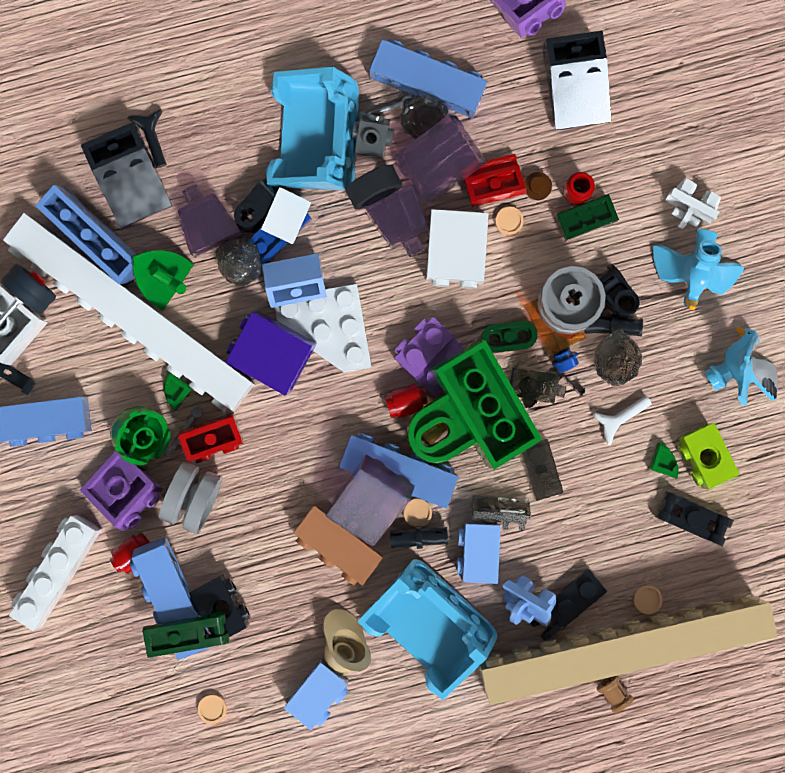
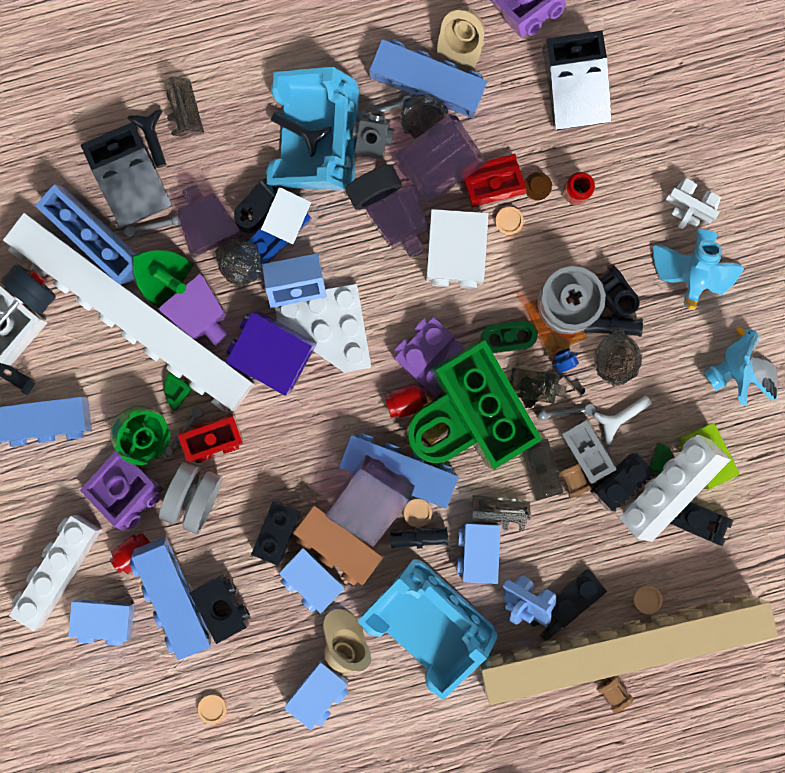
(101, 620): none -> light blue brick
(130, 231): none -> light grey hinge
(184, 106): none -> clear smoke plate
(185, 635): dark green plate -> none
(197, 311): none -> medium lavender torso
(276, 532): none -> black brick
(310, 135): none -> black piece
(311, 580): none -> light blue brick
(461, 39): none -> tan piece
(575, 480): none -> medium nougat bush
(587, 217): dark green plate -> none
(588, 410): none -> light grey hinge
(589, 451): none -> light grey hinge
(622, 482): none -> black brick
(674, 488): none -> white brick

